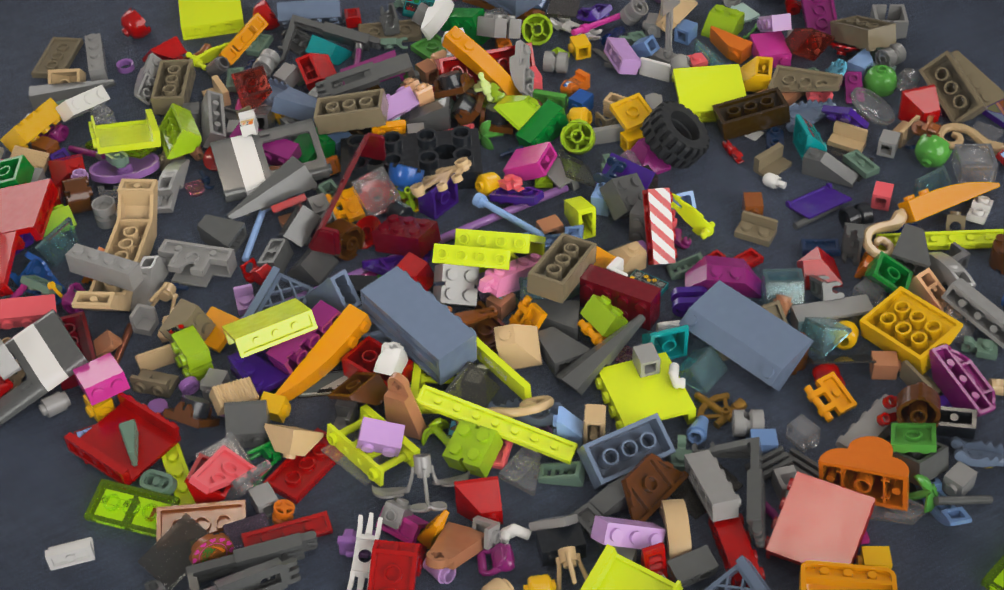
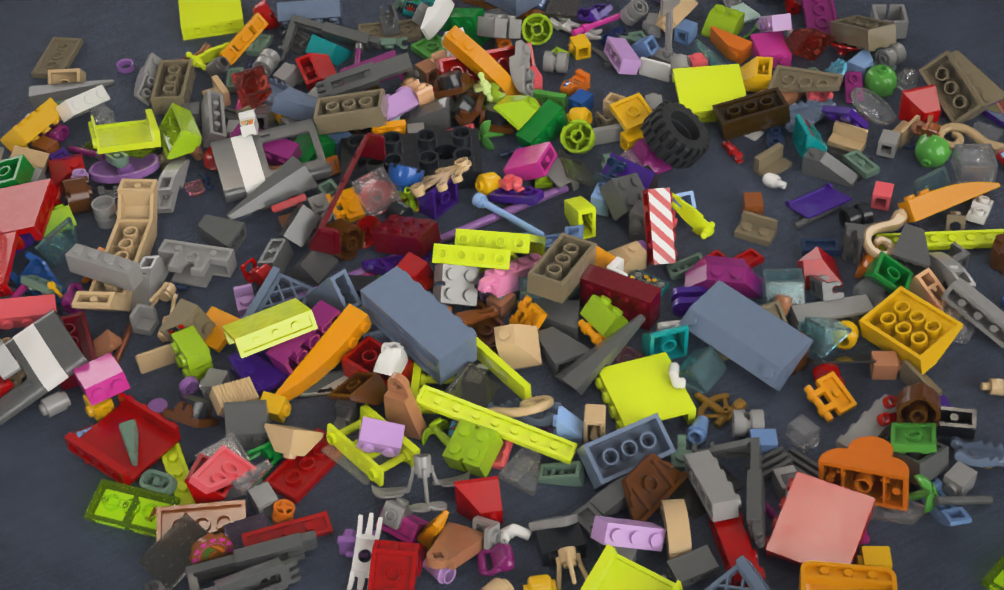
(70, 553): white panel -> none
(96, 57): light grey brick -> none
(134, 25): red cylinder -> none
(154, 383): dark tan bracket -> none
(168, 50): red slope -> none
(254, 233): light blue piece -> none
(352, 17): red slope -> none
(550, 224): nougat panel -> none
(646, 360): light grey brick -> none
(656, 563): red slope -> none
(681, 242): magenta arm -> none
(961, 380): magenta wedge -> none
(982, 347): sand green plate -> none

